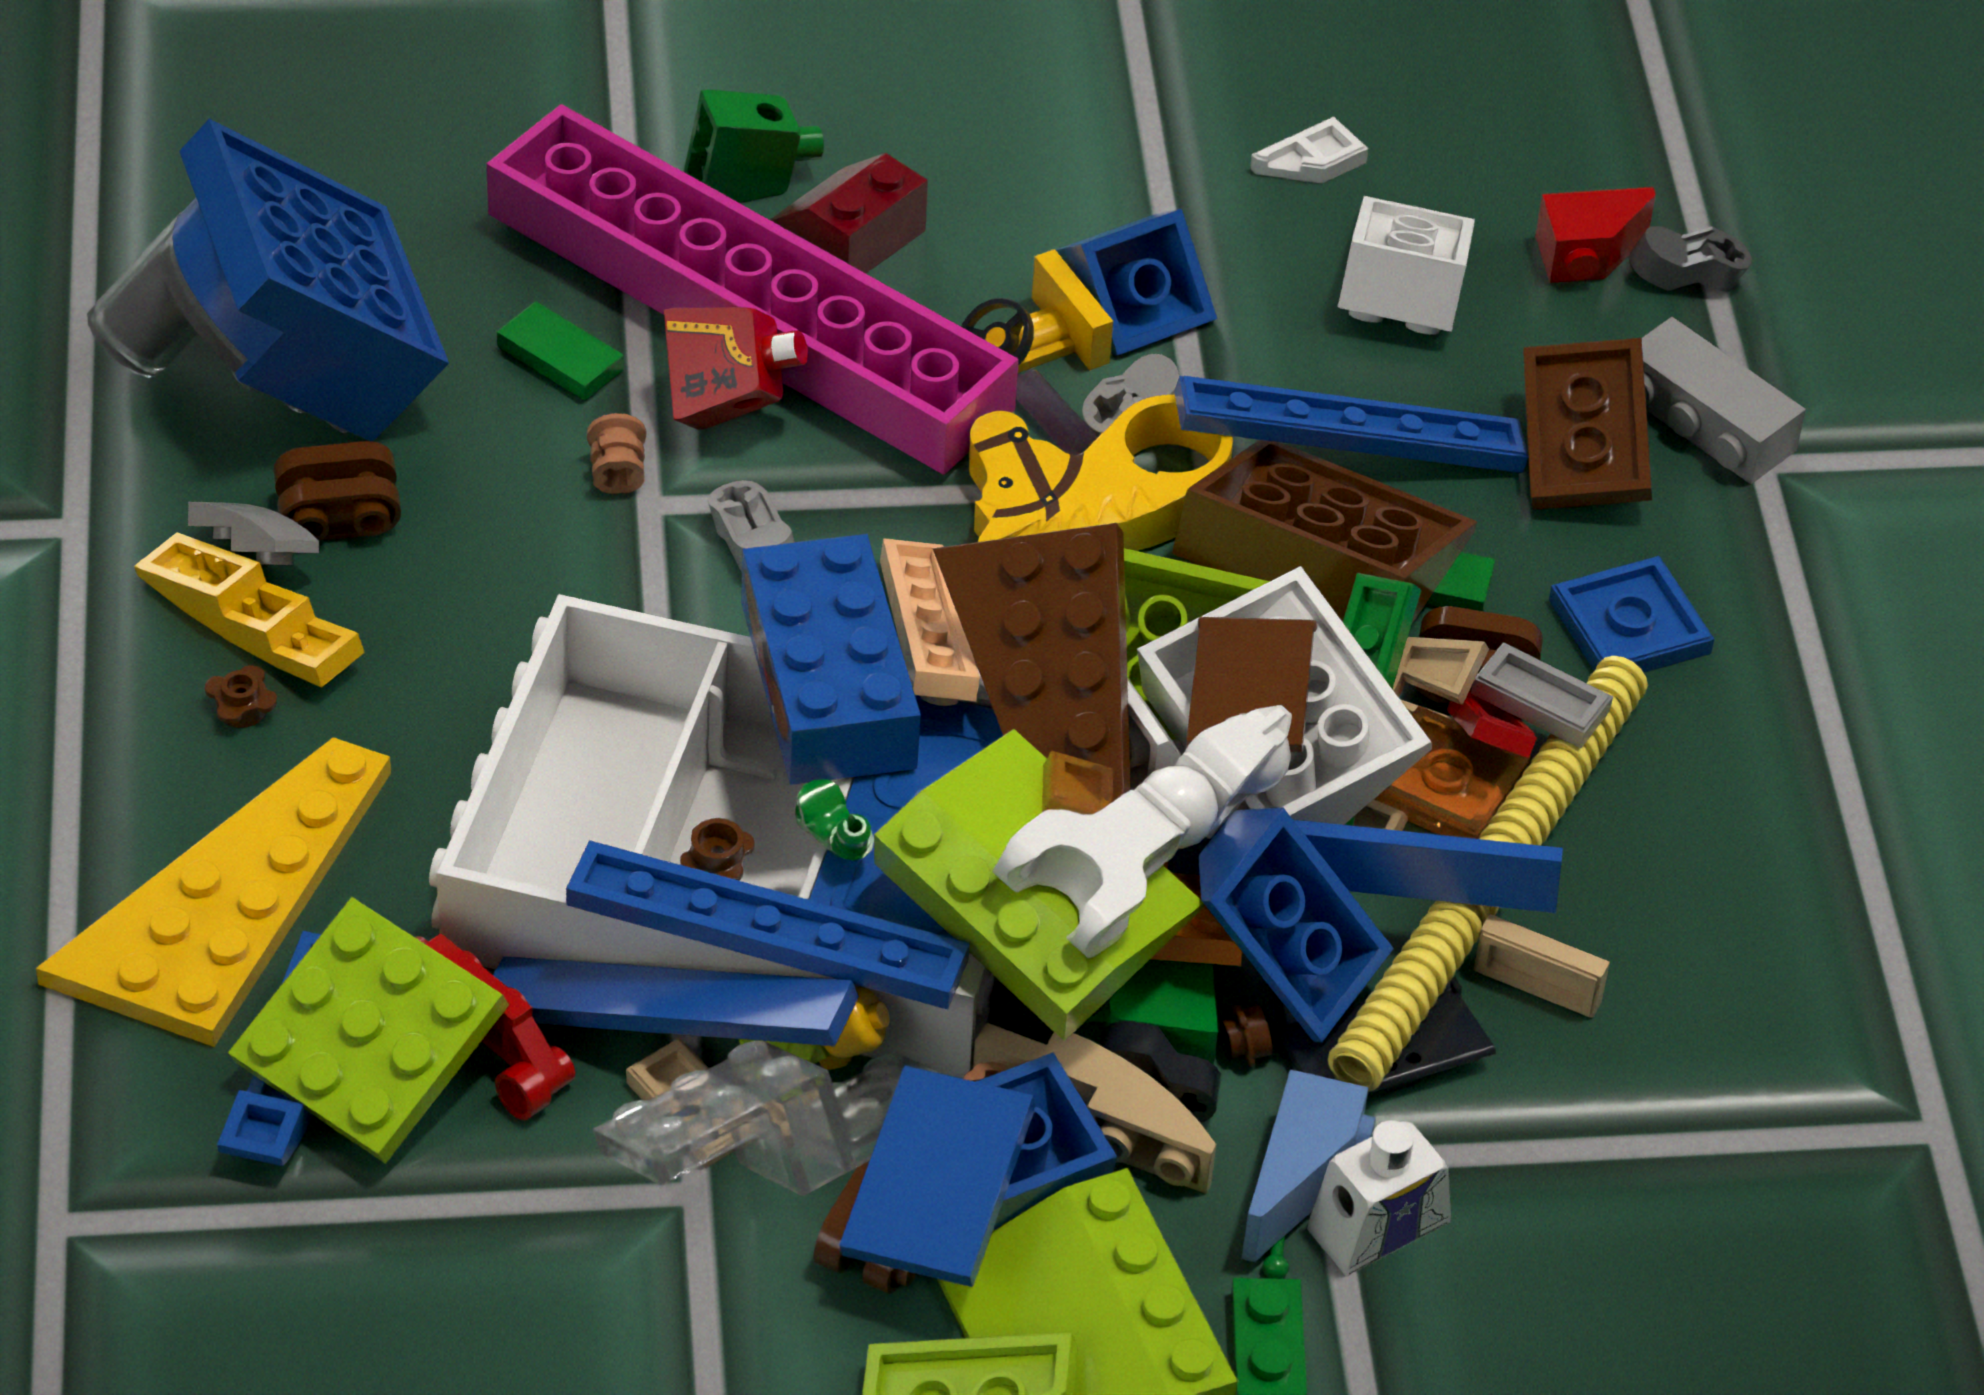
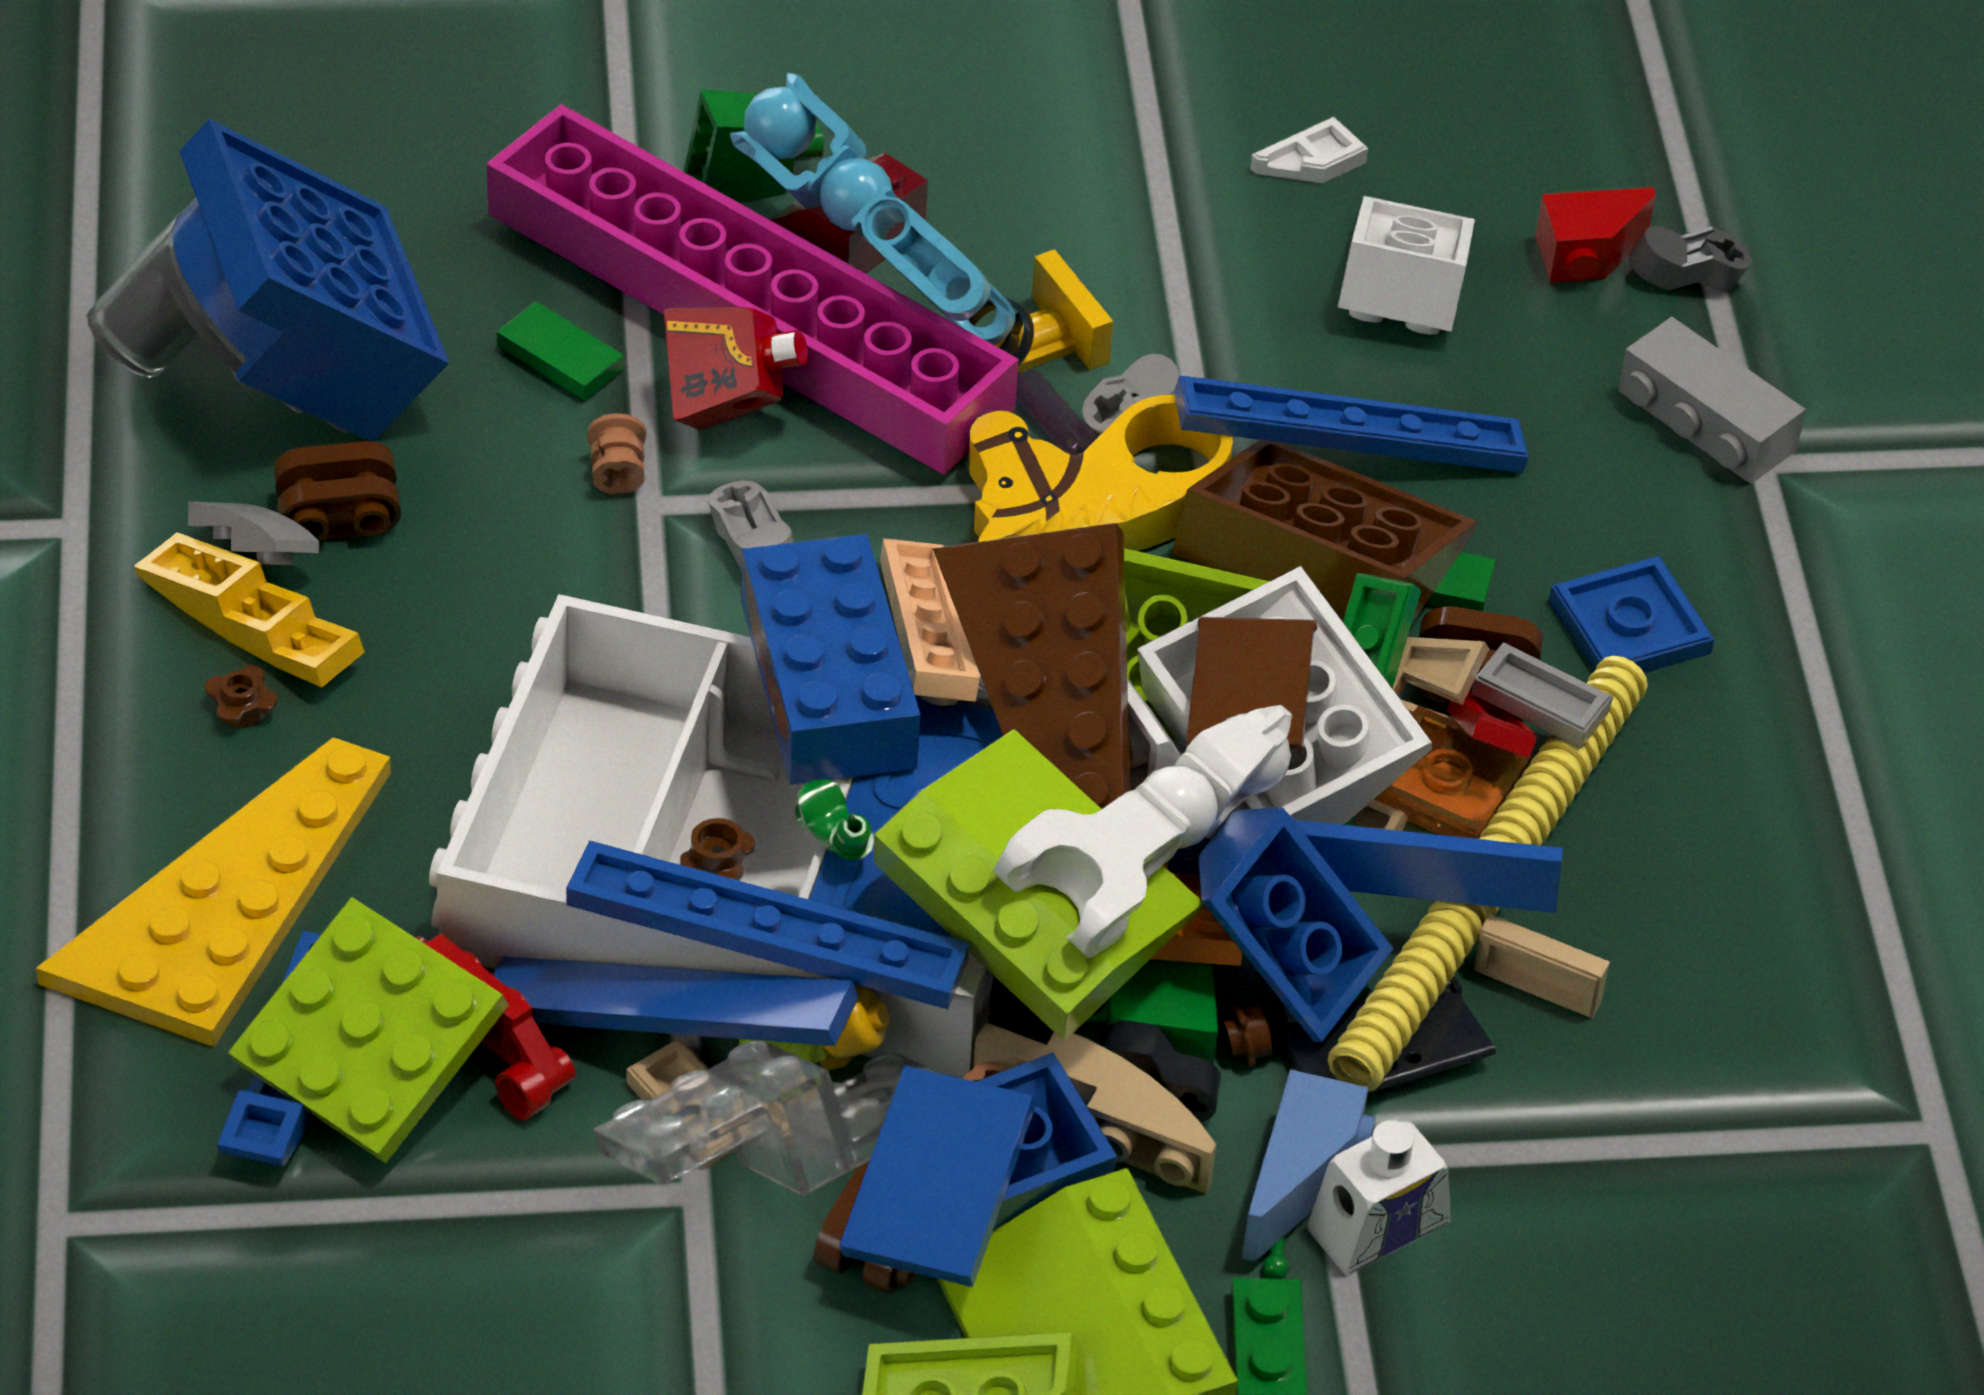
(861, 199): none -> medium azure piece
(1075, 785): clear orange tile -> none
(1144, 279): blue slope -> none
(1587, 424): reddish brown plate -> none

